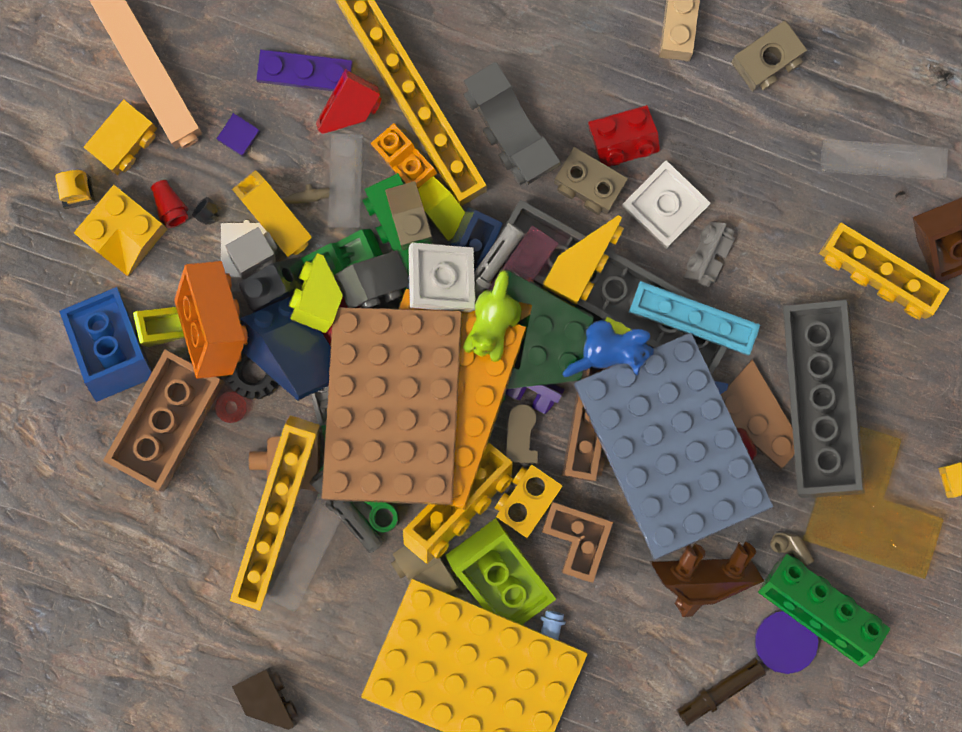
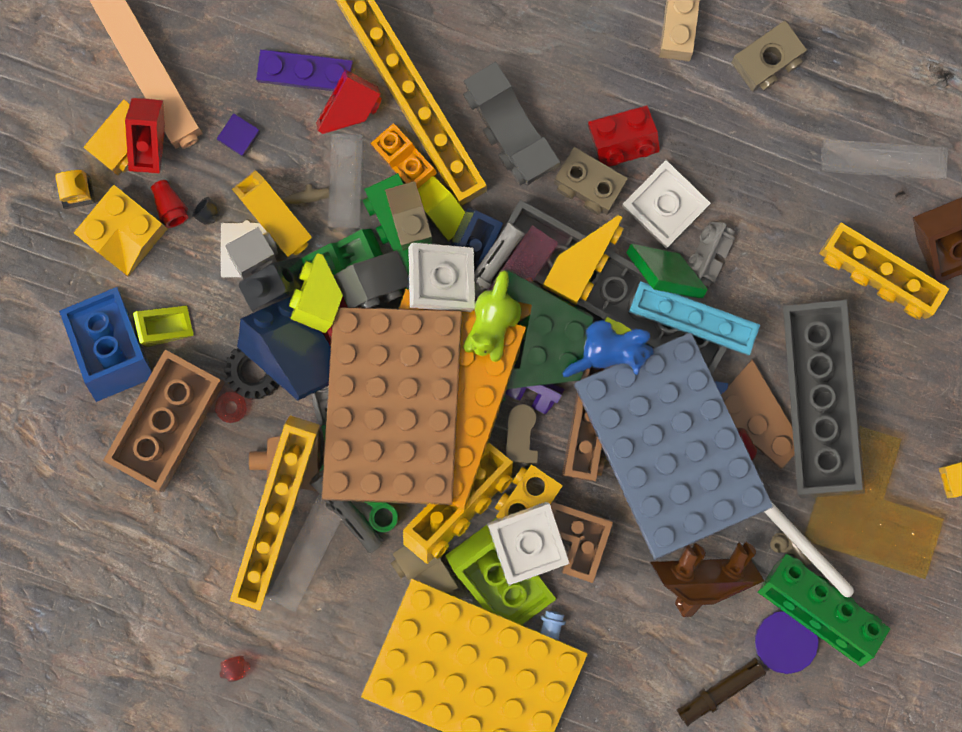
(145, 135): none -> red slope
(210, 319): orange brick -> none
(234, 668): none -> clear red plate
(263, 700): dark brown slope -> none
(528, 543): none -> white plate
(666, 271): none -> green tile
(810, 551): none -> white piece

